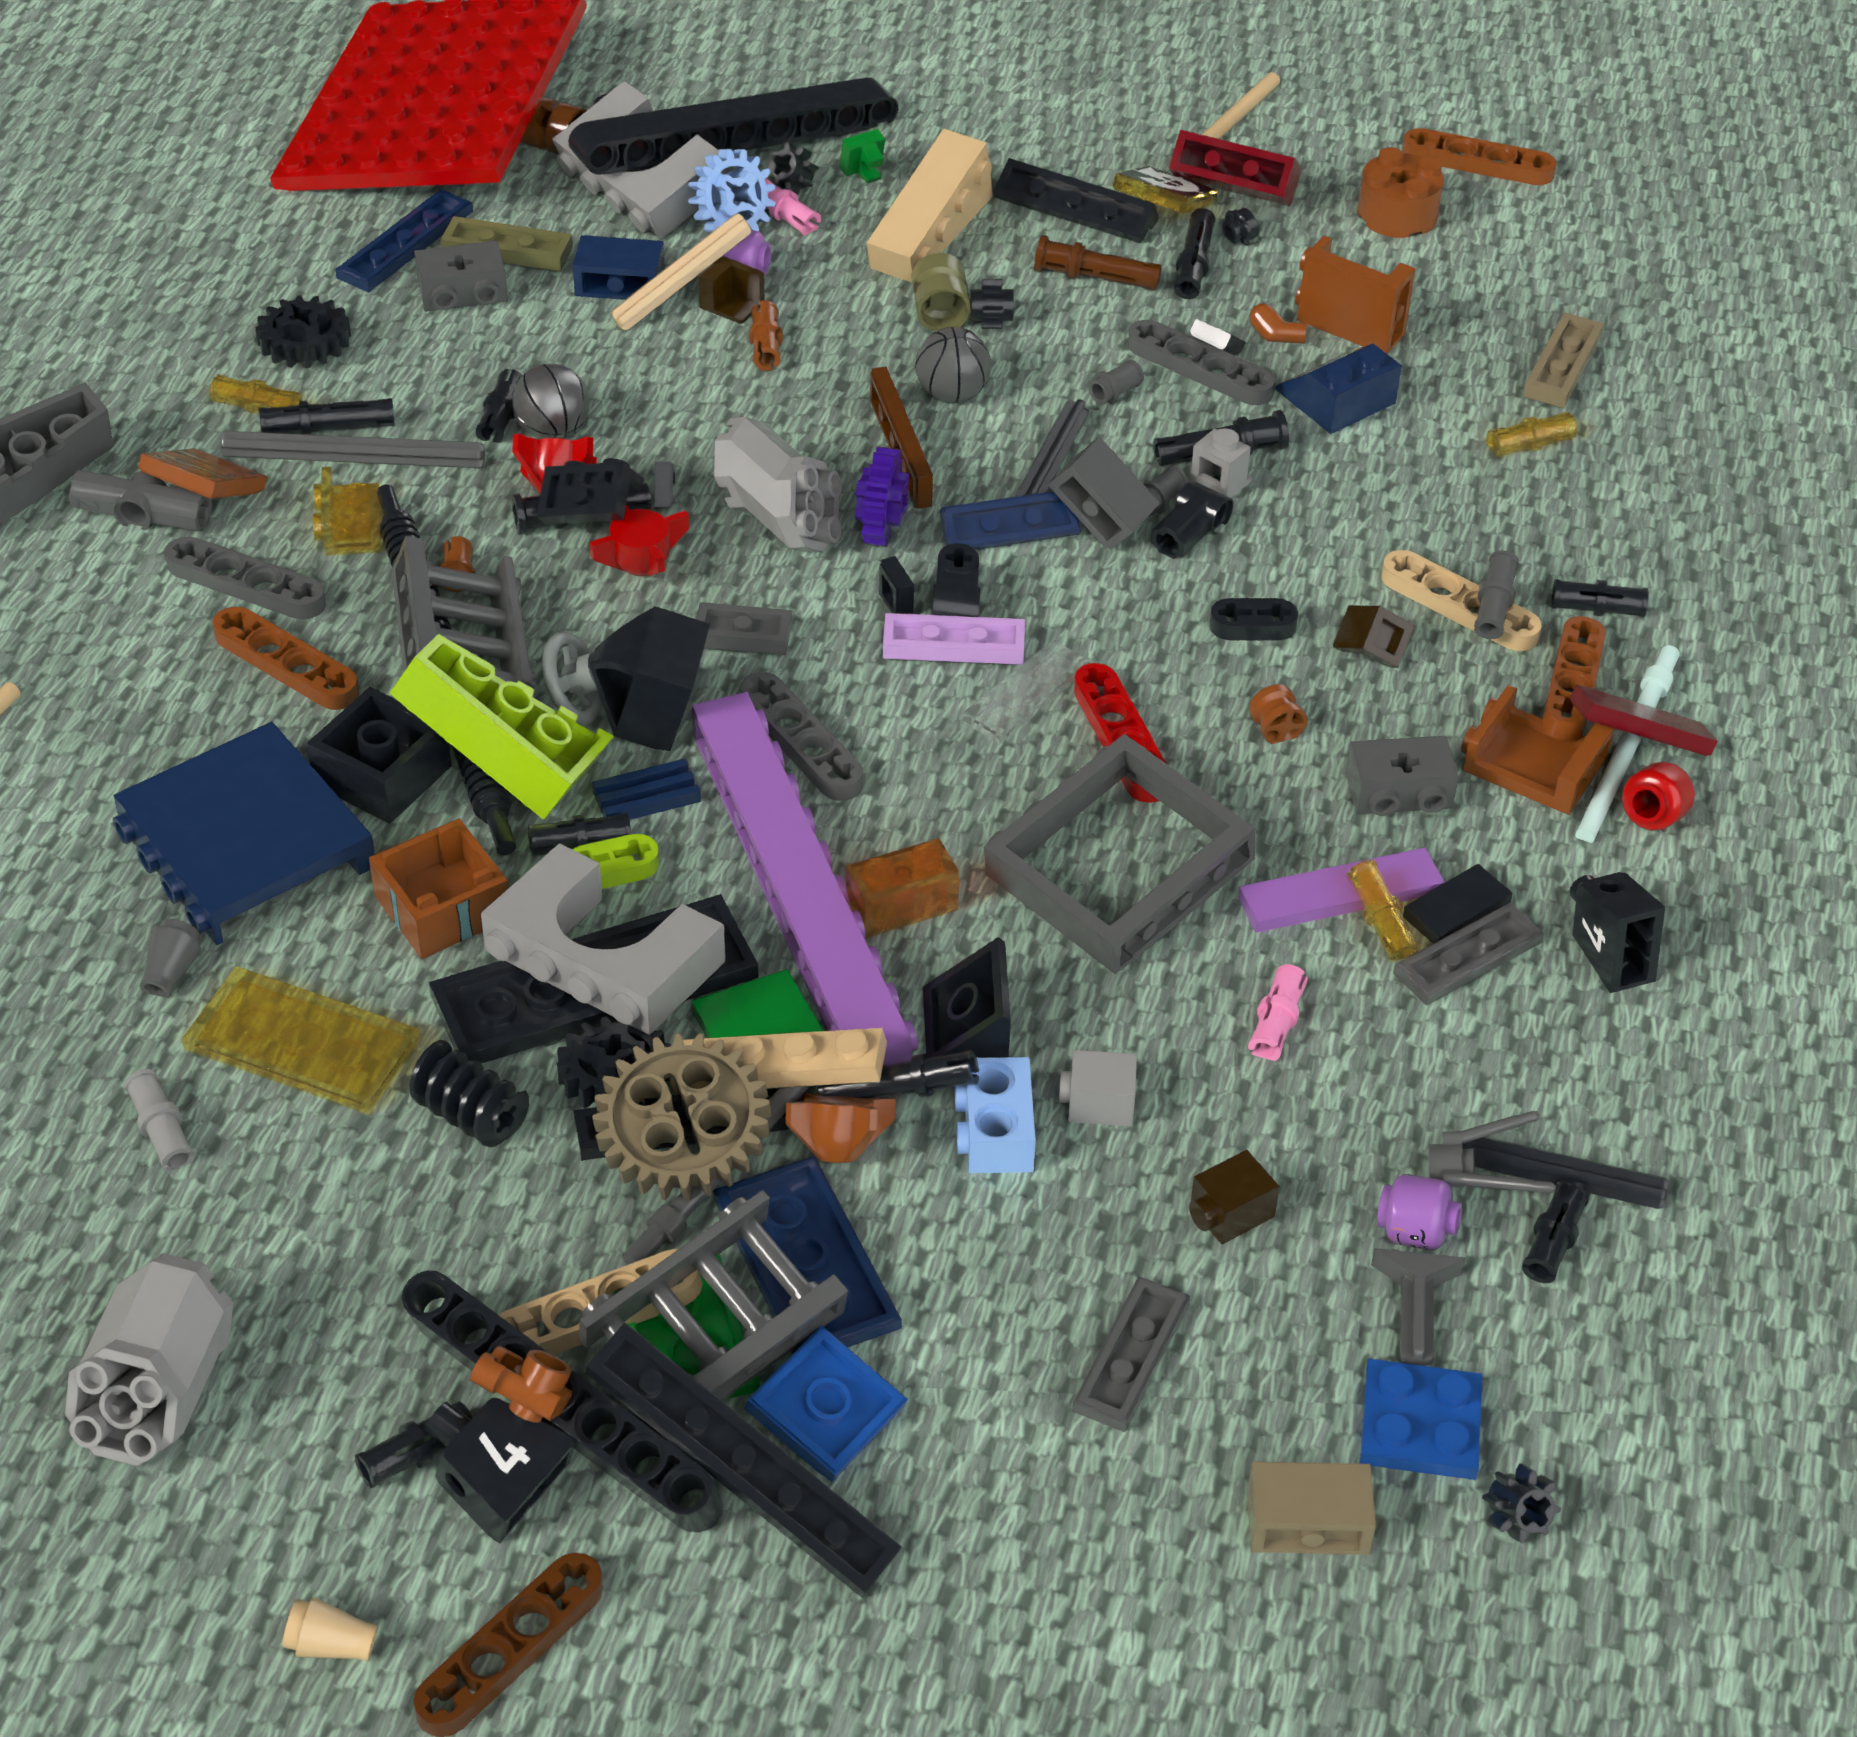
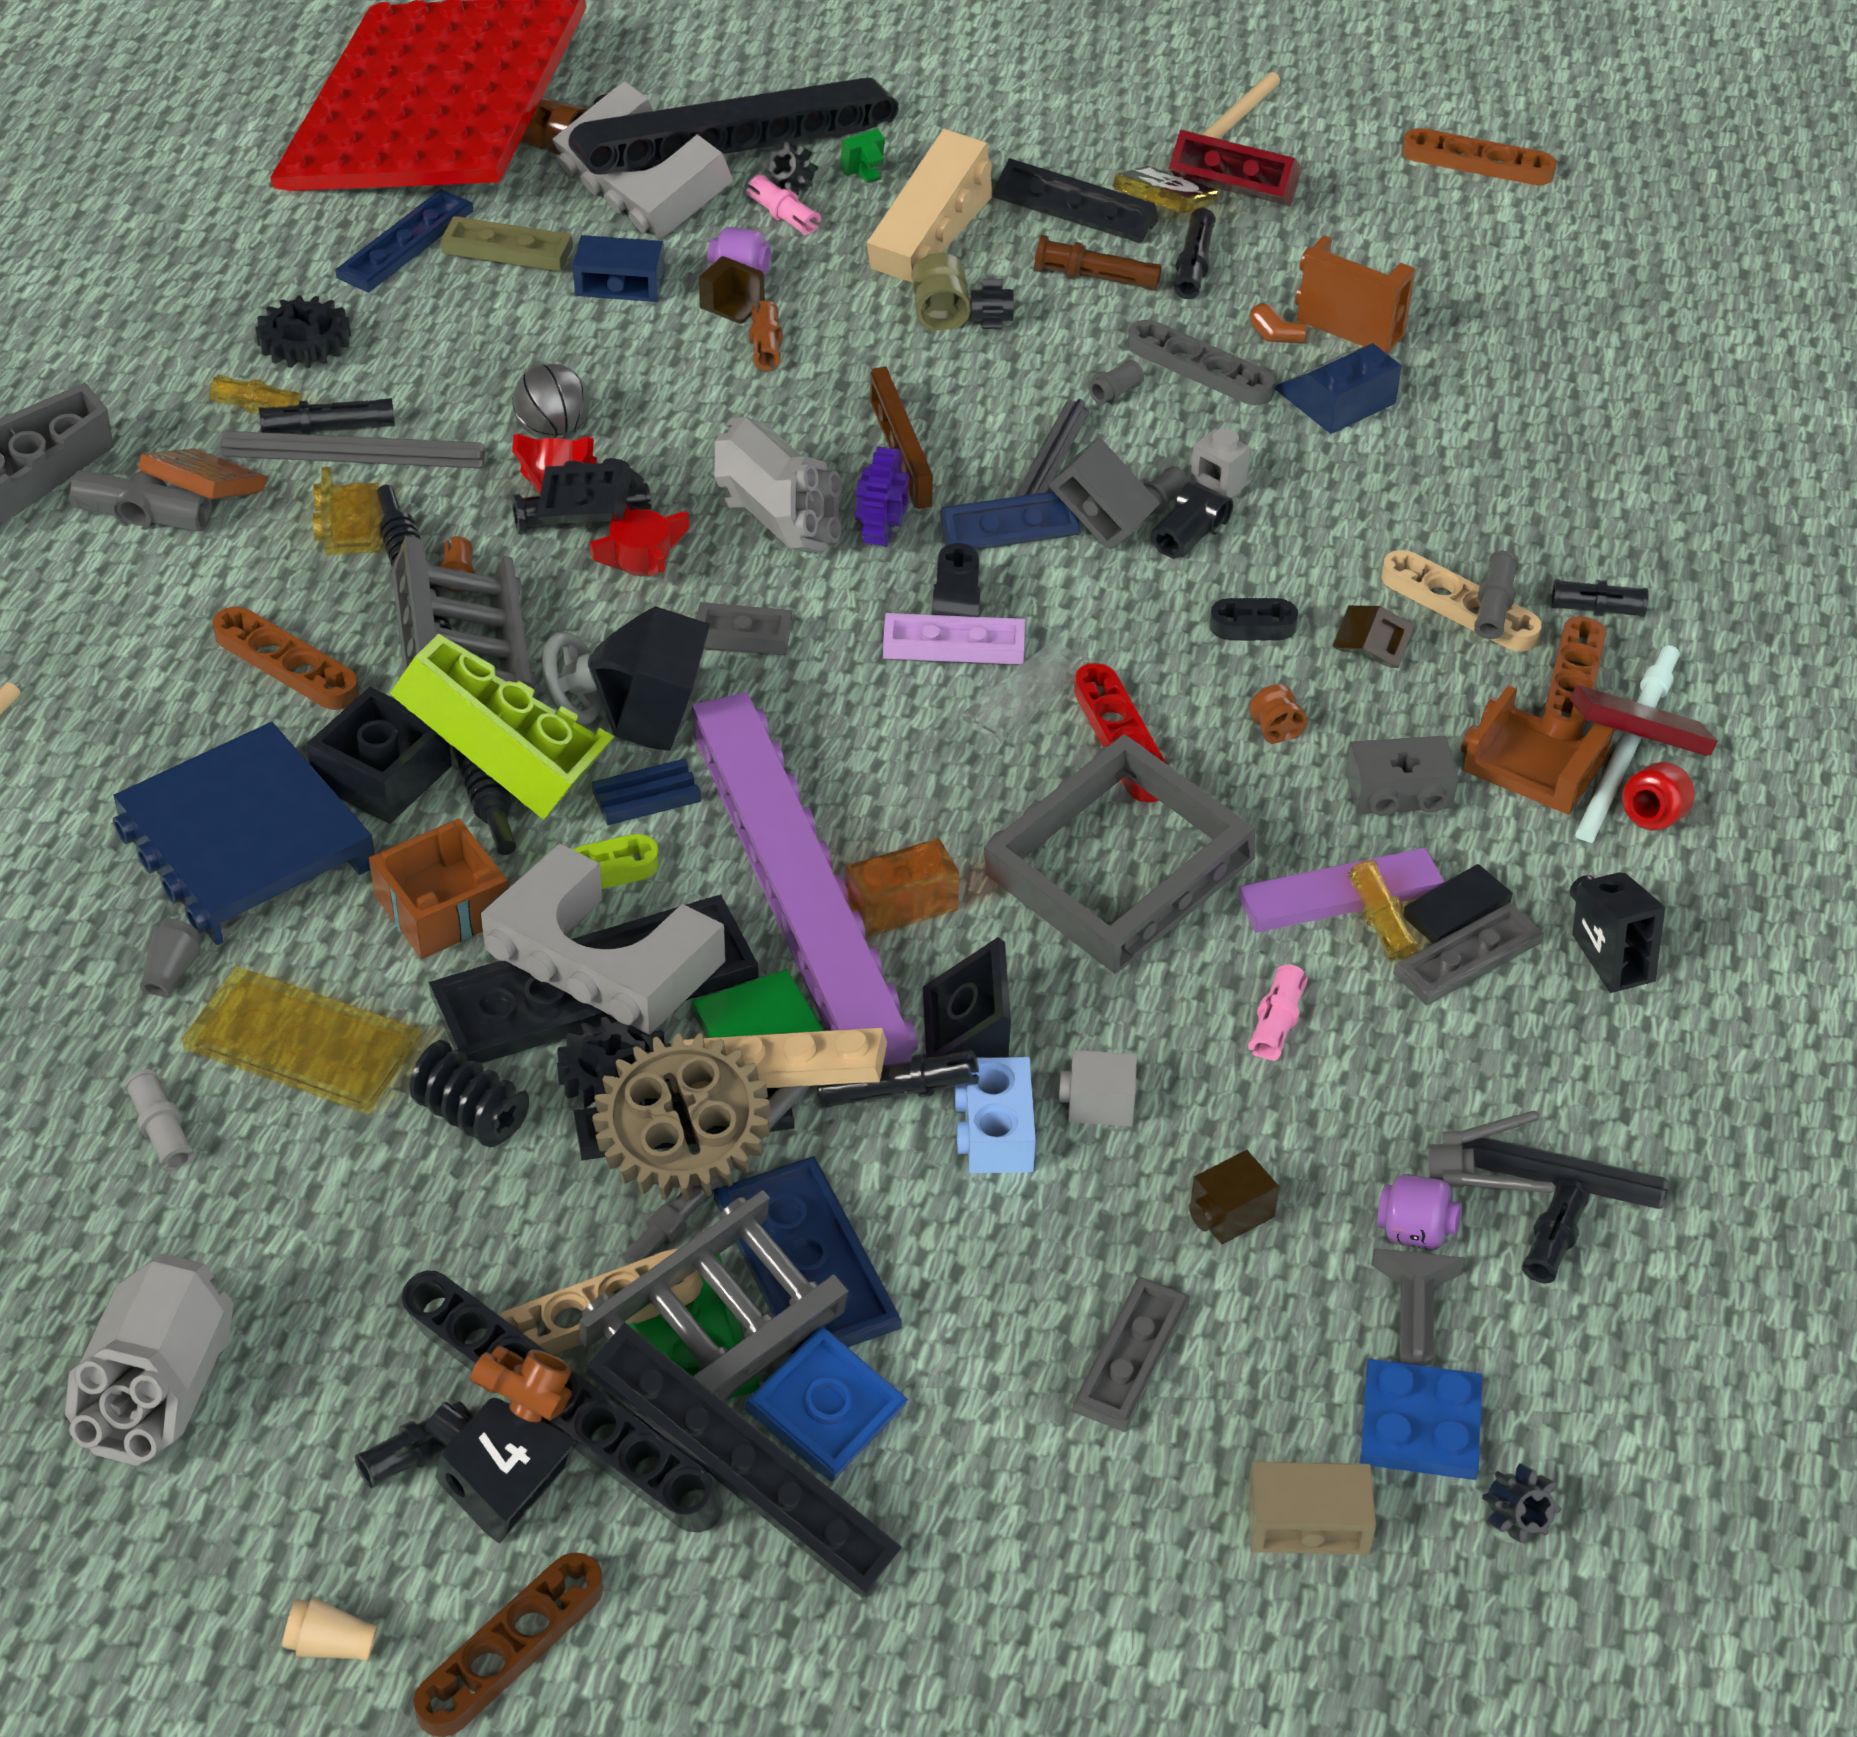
(248, 574): dark grey beam -> none
(461, 276): dark grey brick -> none
(498, 407): black pin -> none
(576, 832): black pin -> none
(664, 484): black tile -> none
(681, 272): tan axle -> none
(748, 189): light blue gear -> none
(806, 734): dark grey beam -> none
(839, 1126): dark orange piece -> none
(896, 586): black tile -> none
(953, 365): dark grey piece -> none
(1217, 337): tile -> none
(1240, 226): black plate -> none
(1255, 433): black pin -> none
(1400, 193): dark orange brick -> none
(1532, 434): clear yellow pin -> none
(1563, 360): dark tan plate -> none

